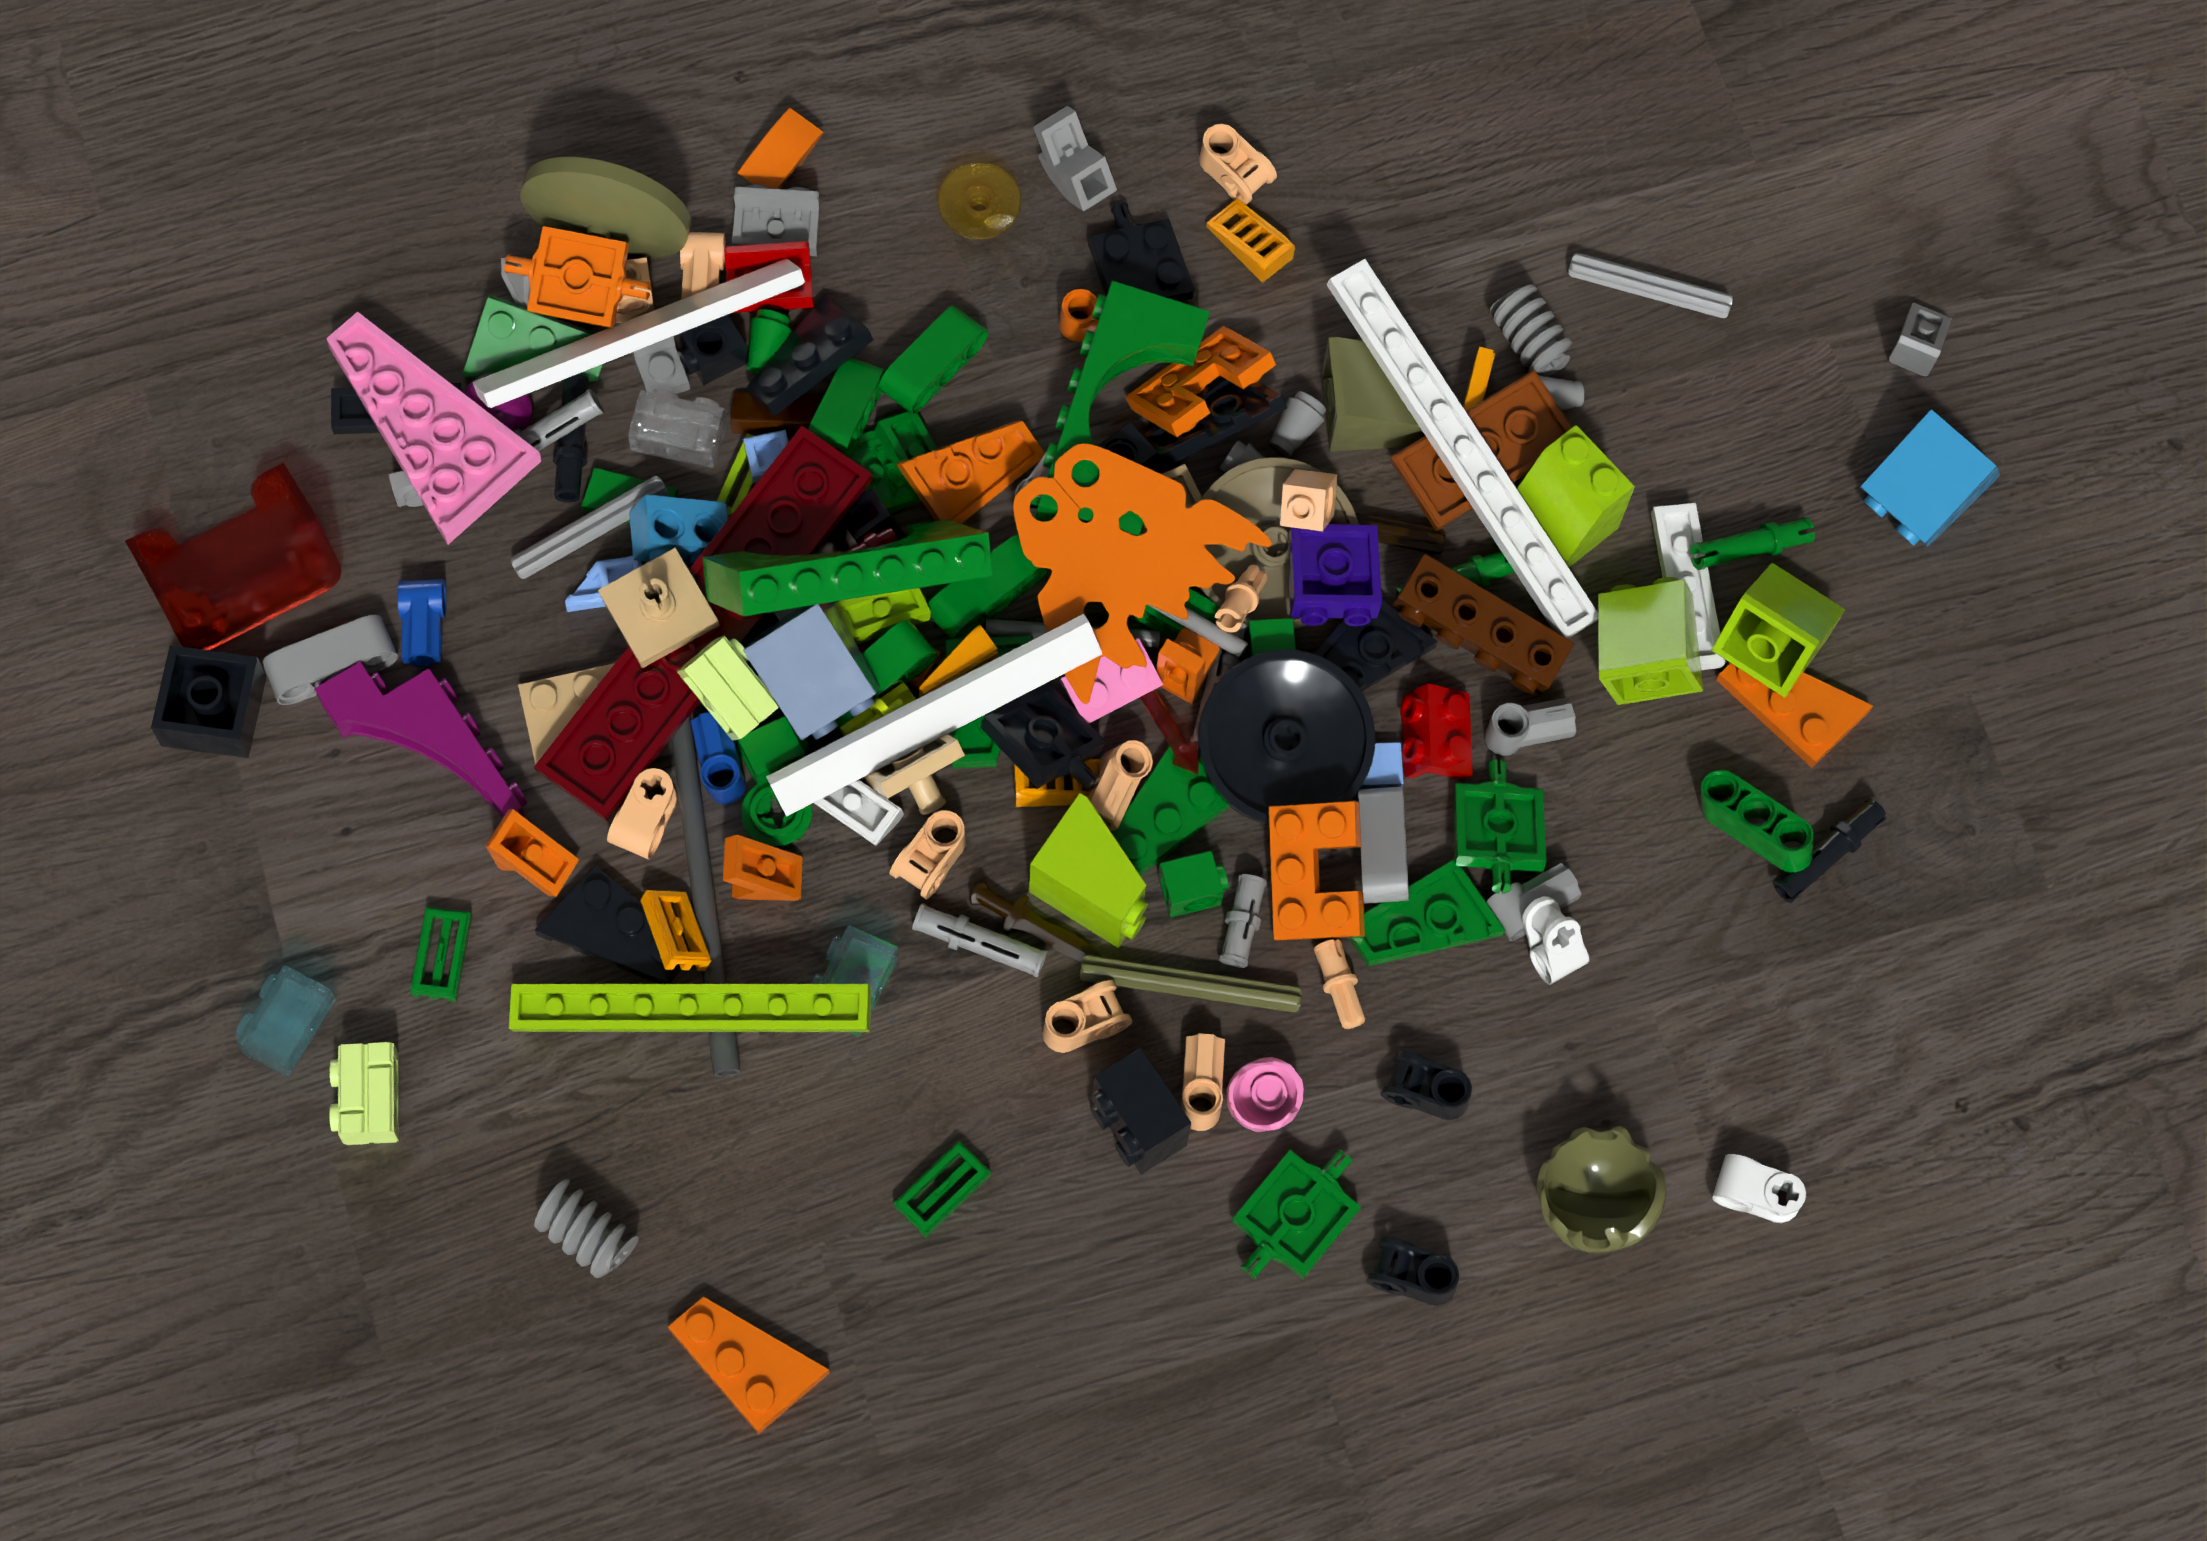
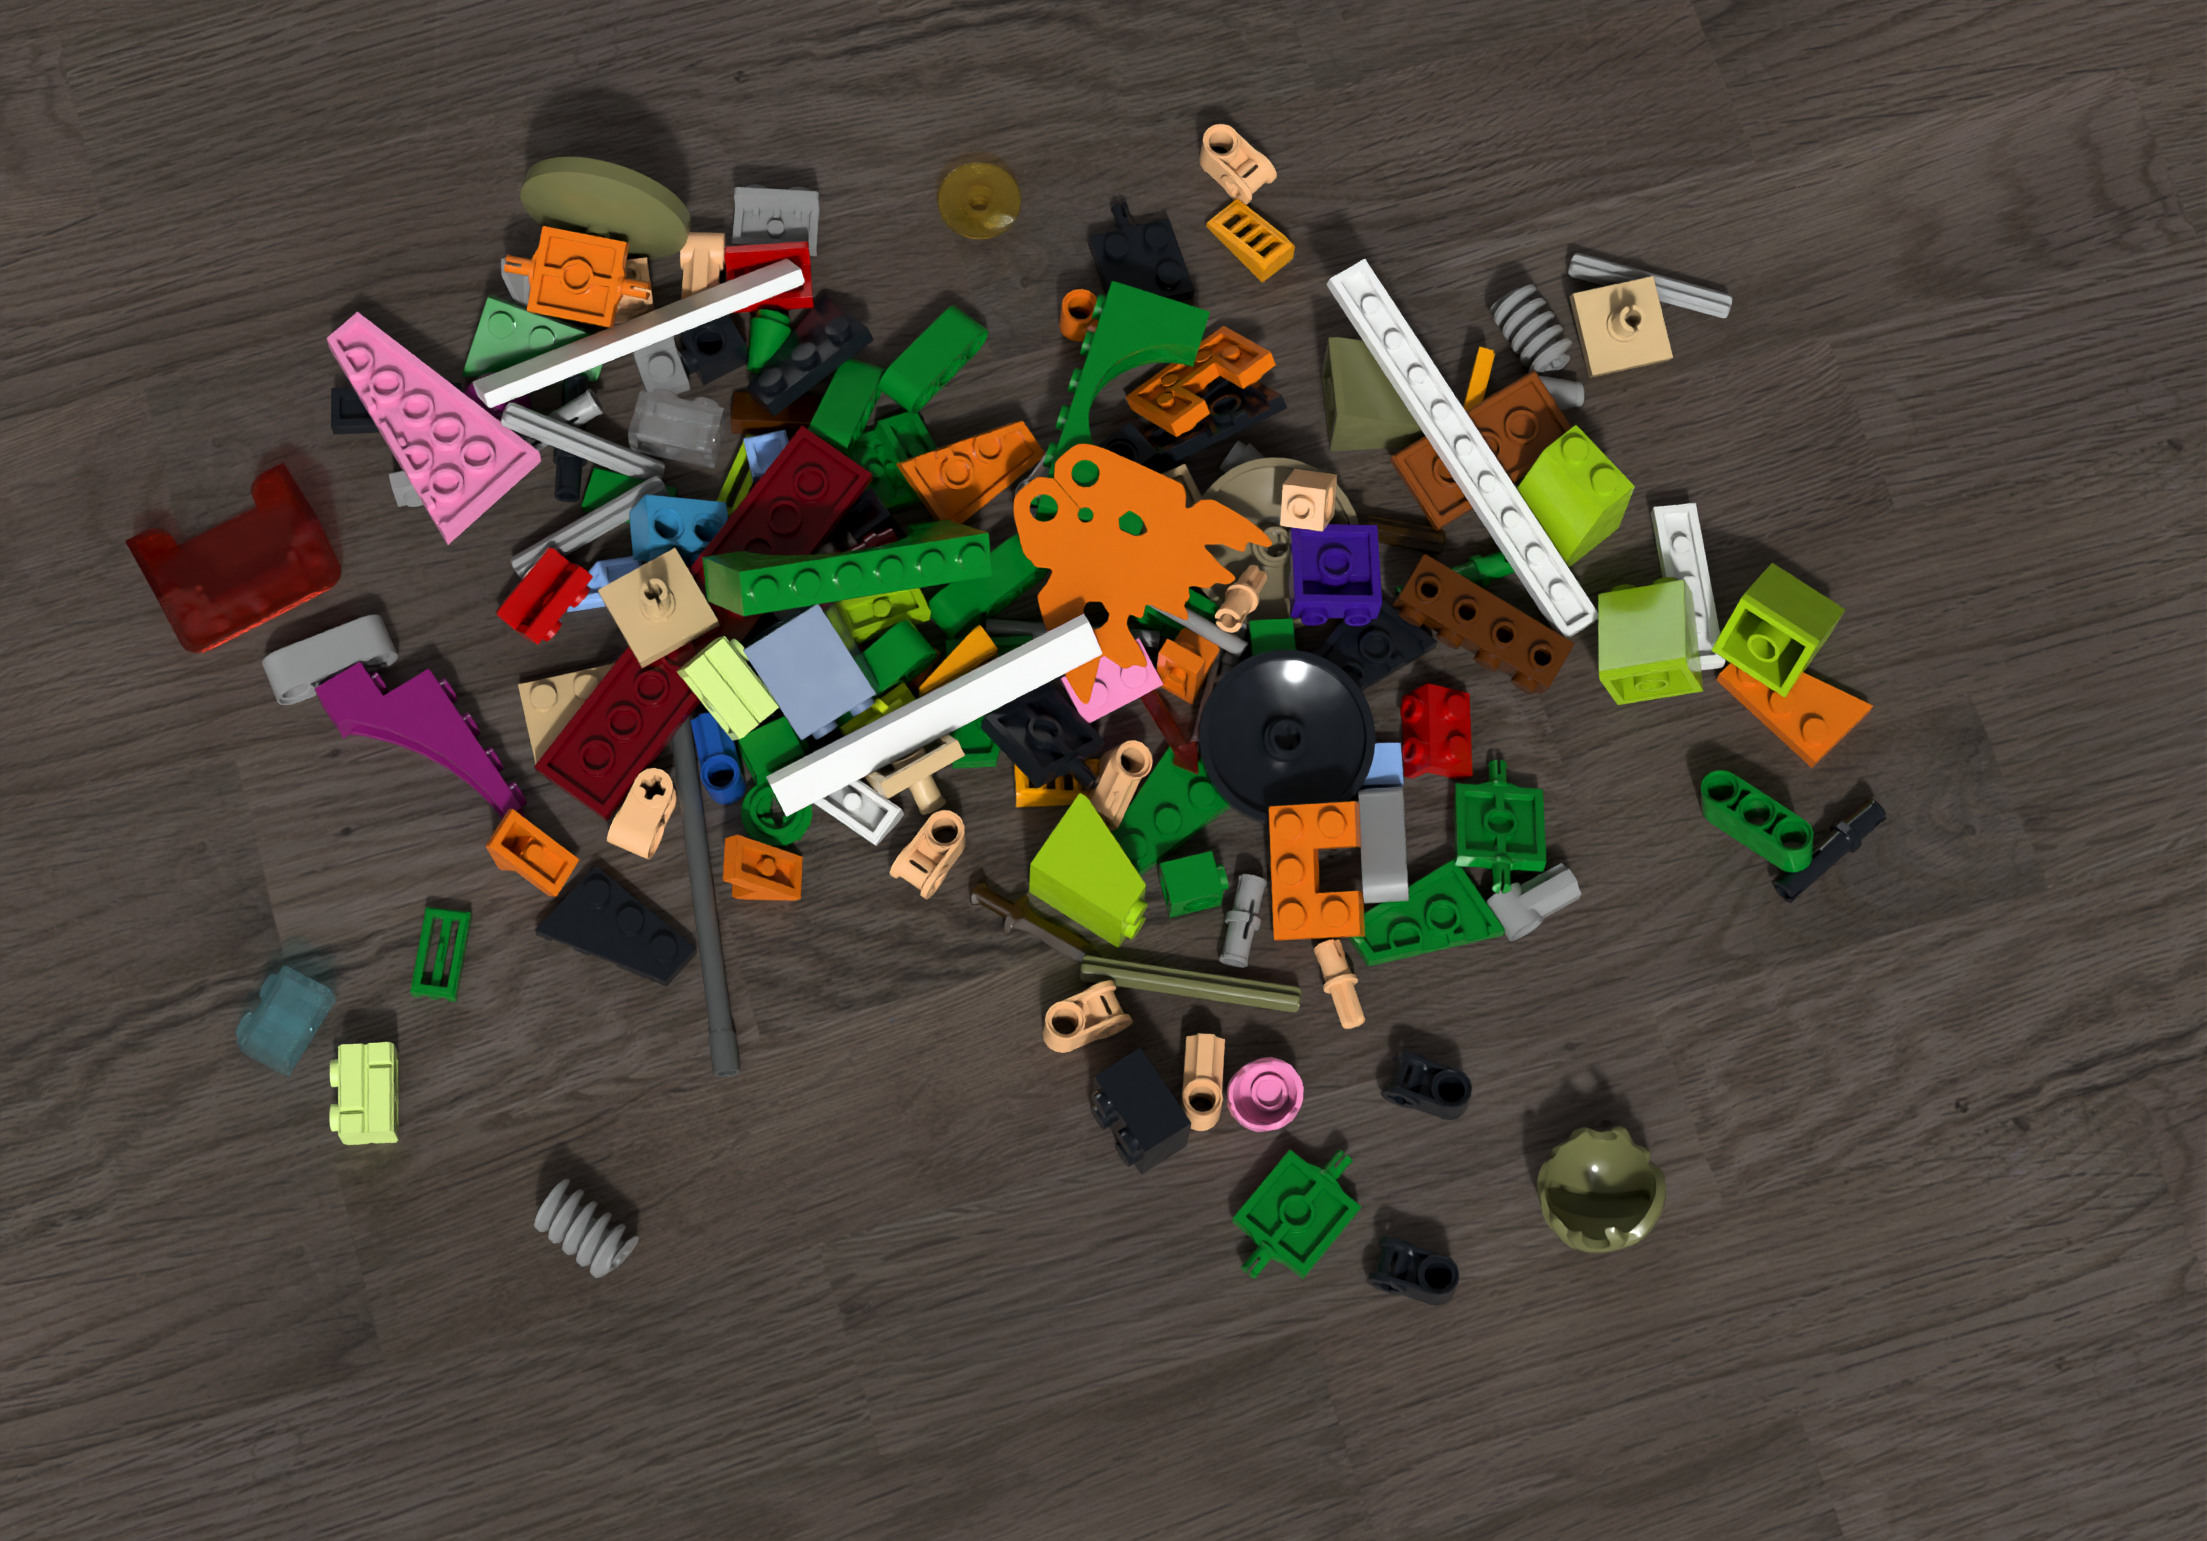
(208, 701): black brick -> none
(421, 609): blue piece -> none
(544, 596): none -> red bracket
(580, 443): none -> light grey axle
(668, 930): light orange tile -> none
(690, 1008): lime plate -> none
(746, 1363): orange wing -> none
(781, 151): orange slope -> none
(859, 960): clear light blue brick -> none
(915, 1216): green tile -> none
(930, 920): light grey pin -> none
(1070, 163): light grey brick -> none
(1297, 423): light grey cone -> none
(1532, 723): light grey piece -> none
(1553, 940): white piece -> none
(1621, 327): none -> tan tile
(1753, 1189): white piece -> none
(1768, 539): green pin -> none
(1920, 340): light grey slope -> none
(1929, 480): dark azure slope -> none

